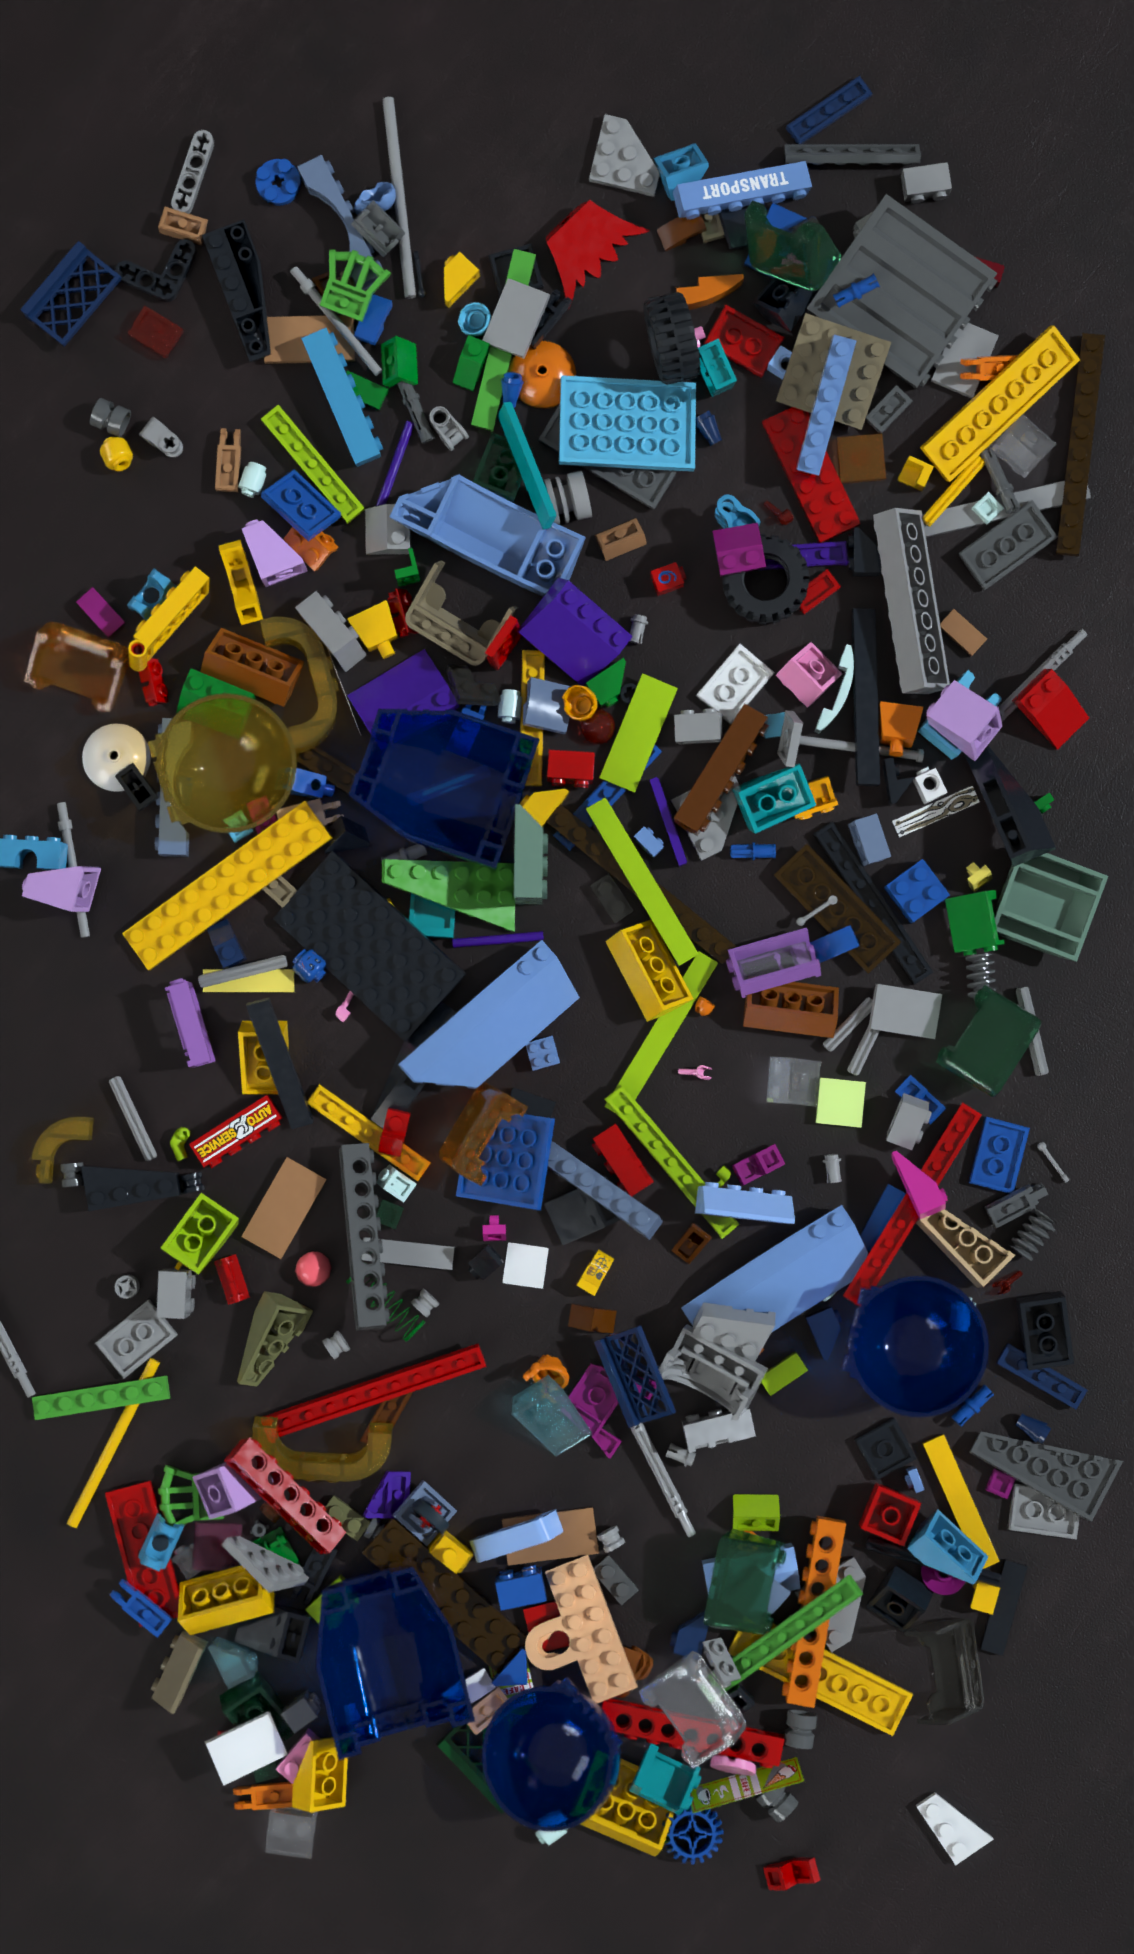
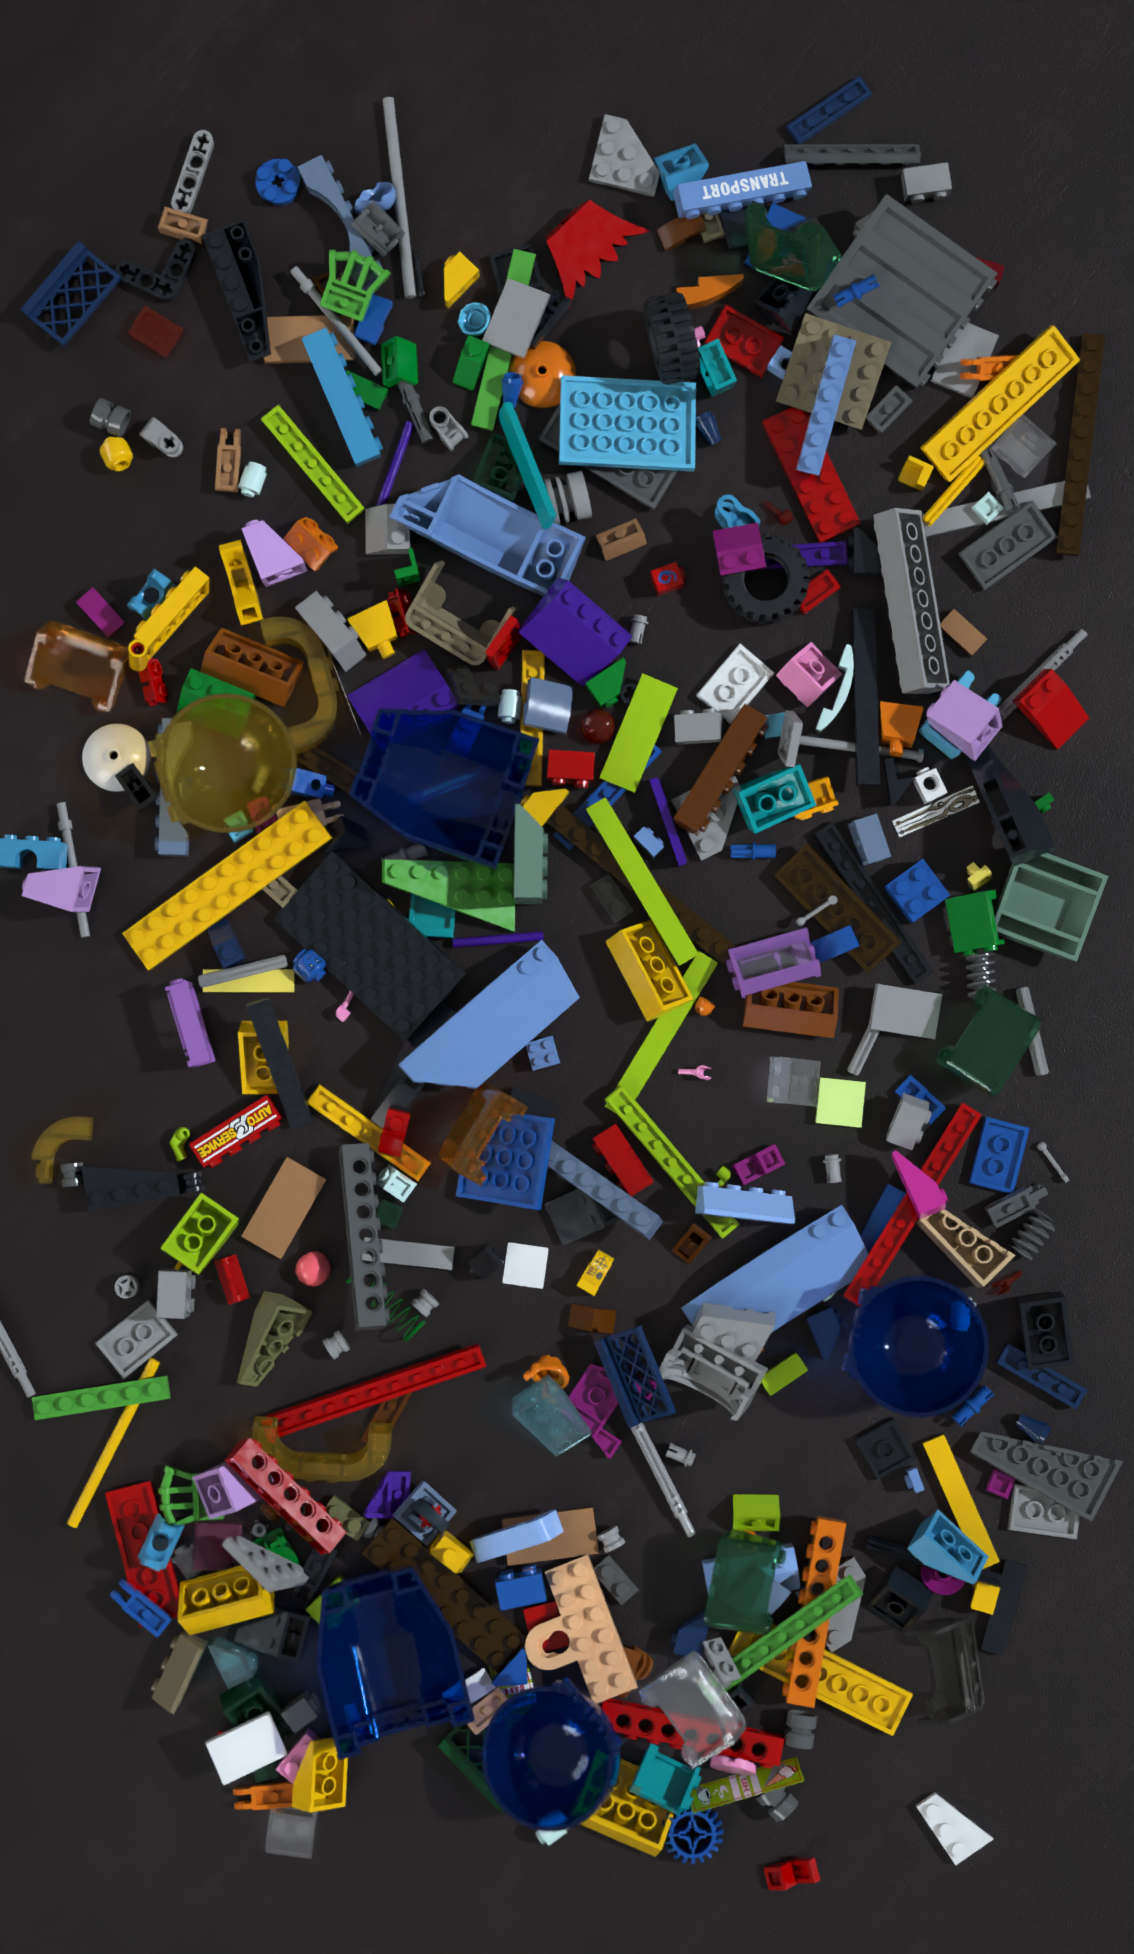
(132, 1118): light grey axle -> none
(301, 505): blue tile -> none
(494, 1231): dark pink tile -> none
(579, 702): light orange hair -> none
(716, 1429): light grey wedge -> none
(849, 1024): light grey axle -> none
(861, 458): clear orange plate -> none
(889, 1514): red brick -> none

